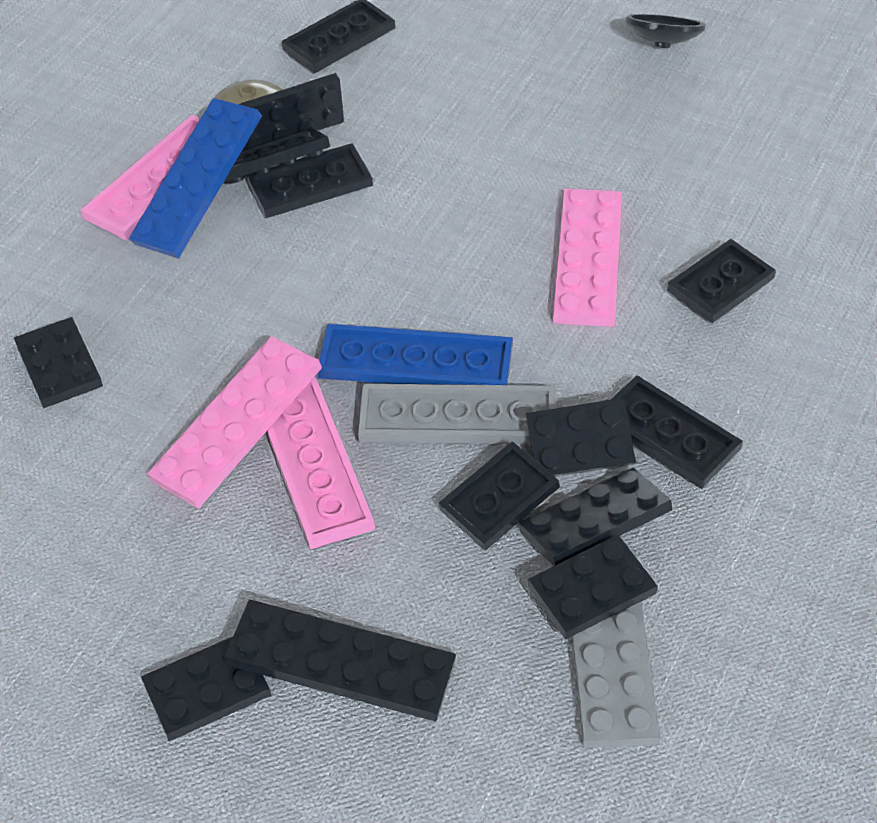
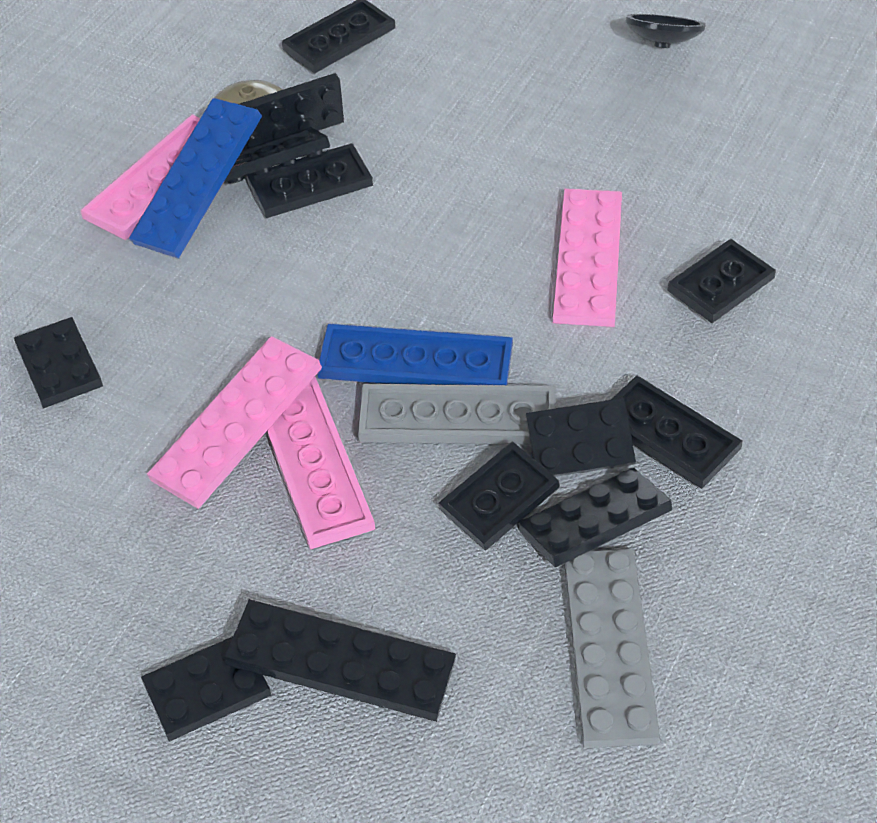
(592, 586): black plate -> none

